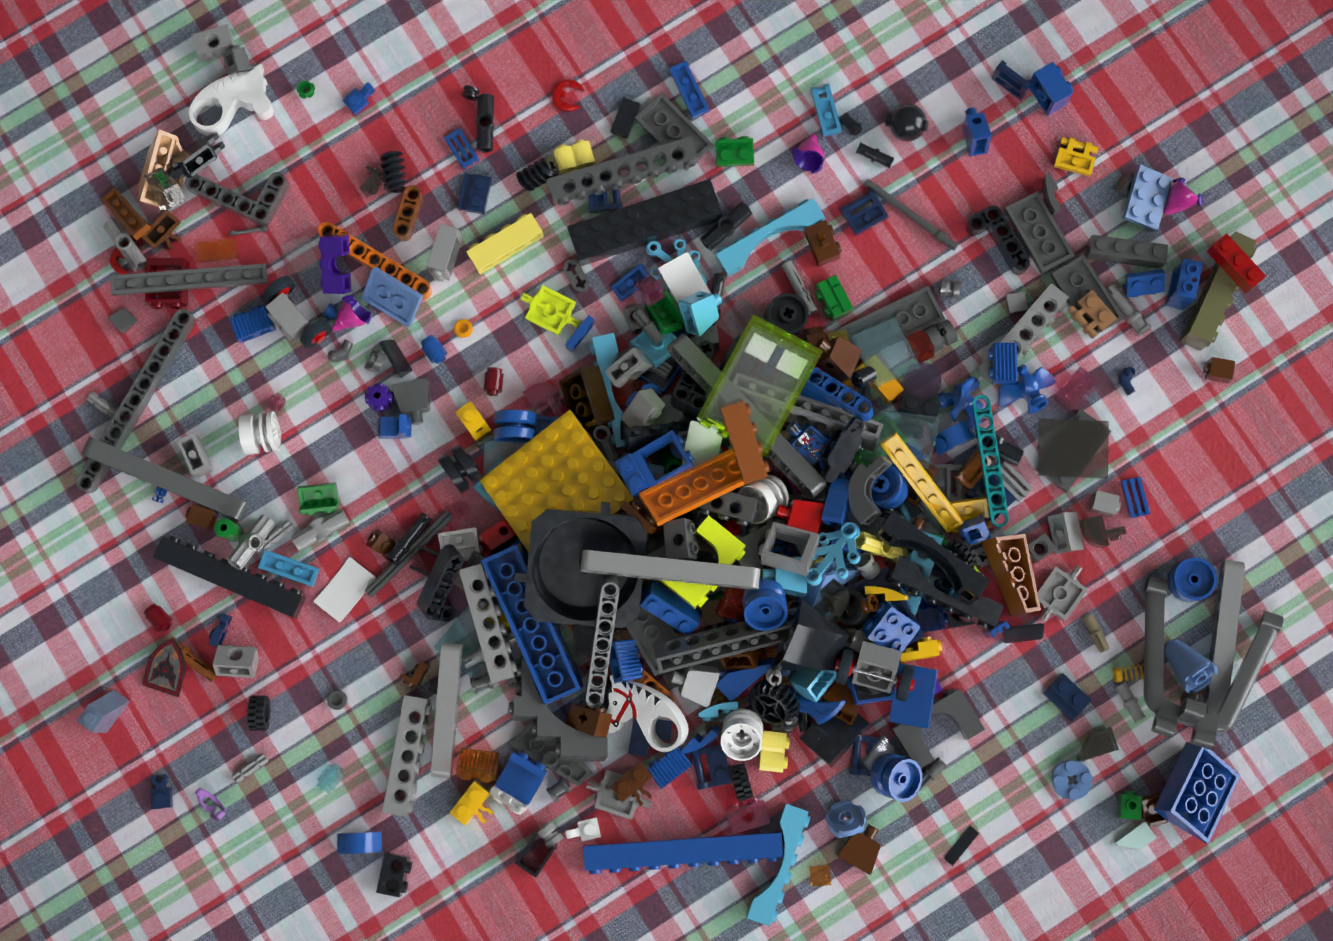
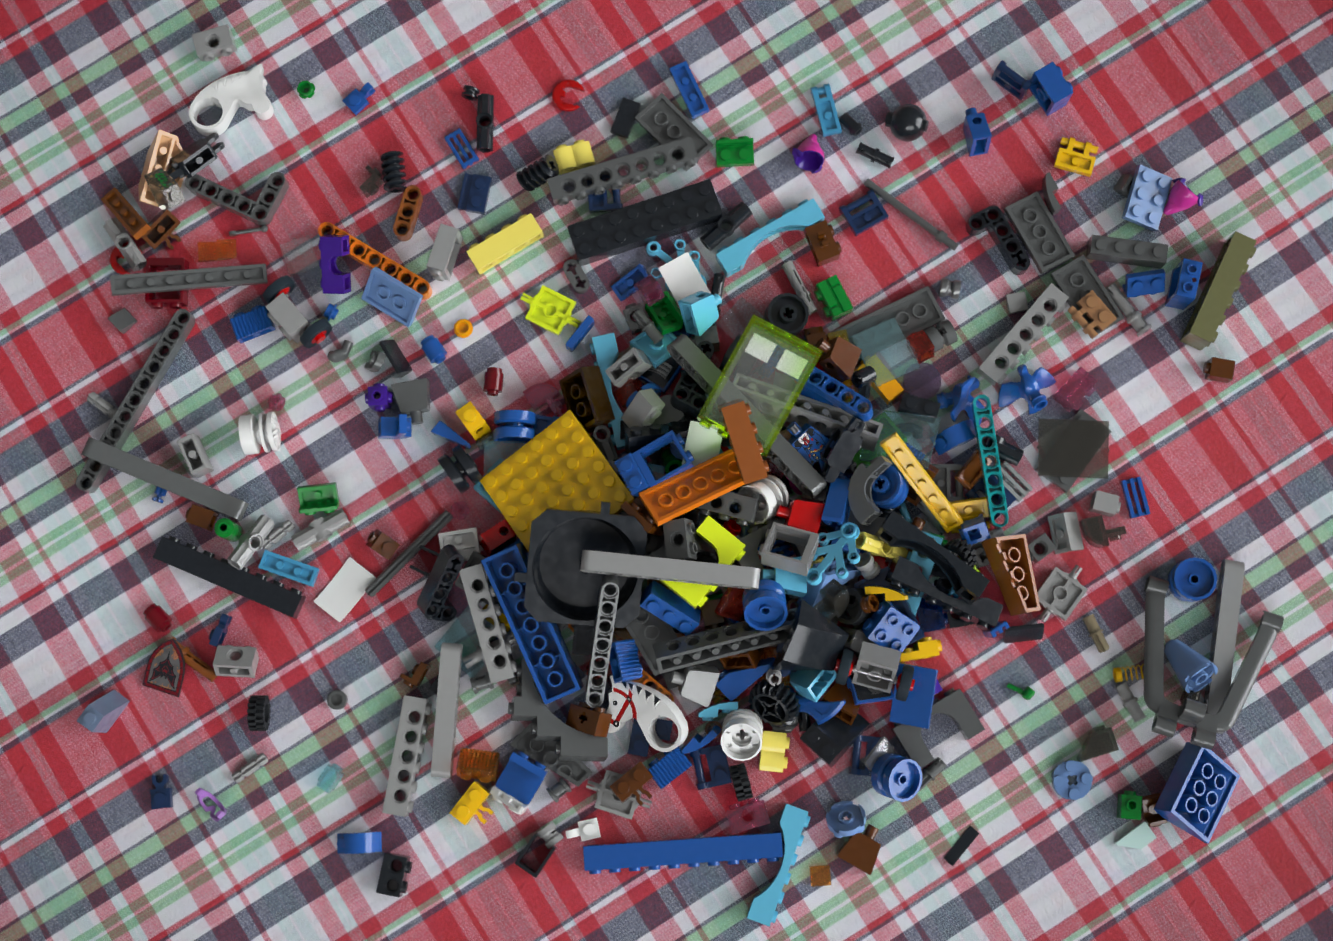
(236, 60): dark grey brick -> none
(351, 314): dark pink hat -> none
(403, 546): black pin -> none
(445, 432): none -> blue slope
(1003, 363): blue brick -> none
(1027, 694): none -> green hand
(1067, 696): dark blue plate -> none
(1125, 380): dark blue arm -> none
(1236, 263): red brick -> none

